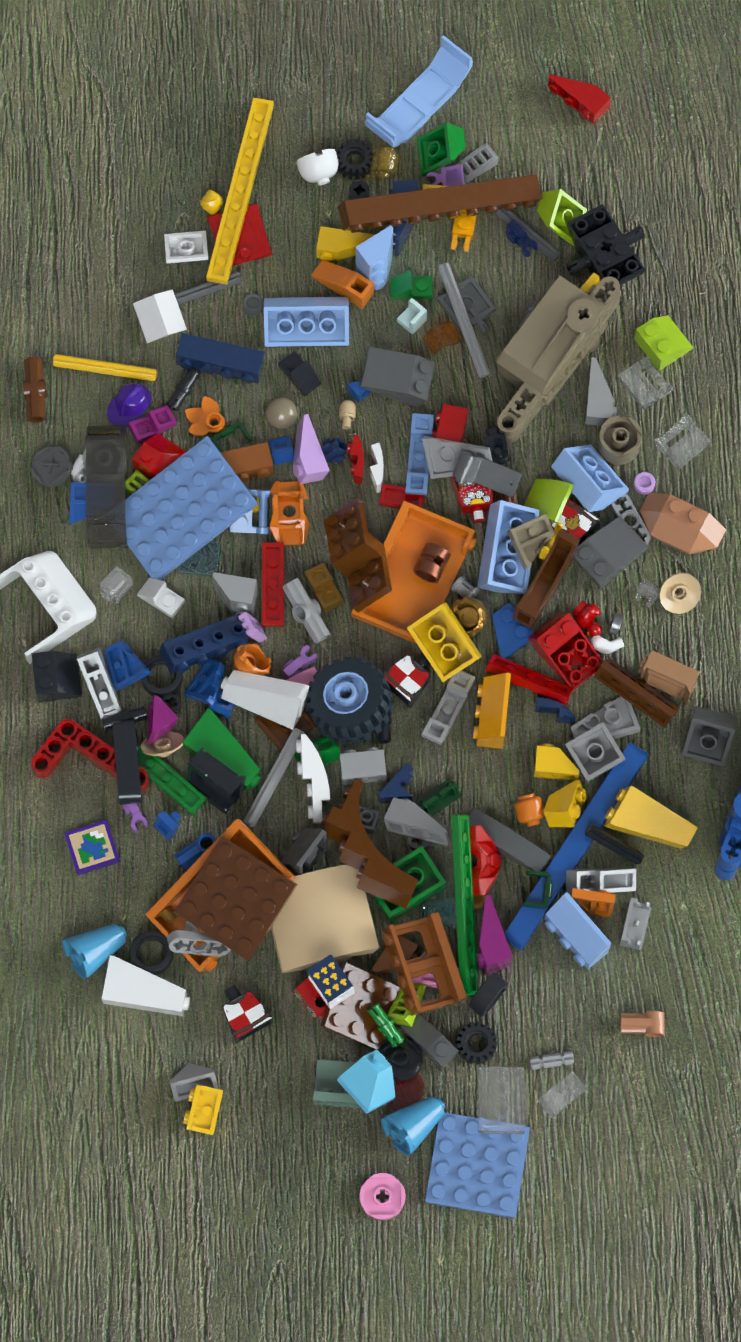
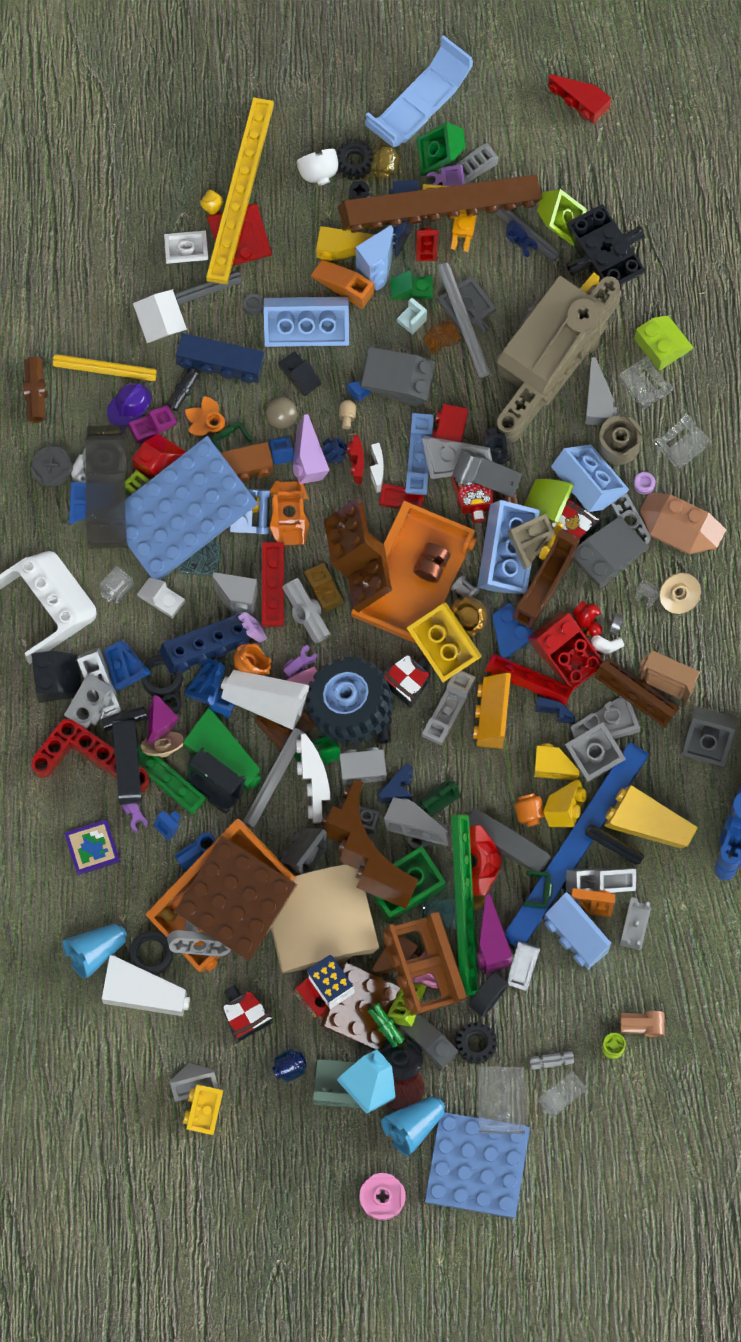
(85, 699): none -> light grey brick
(289, 1065): none -> clear blue head
(426, 244): none -> red slope
(523, 965): none -> tile
(613, 1041): none -> lime wheel

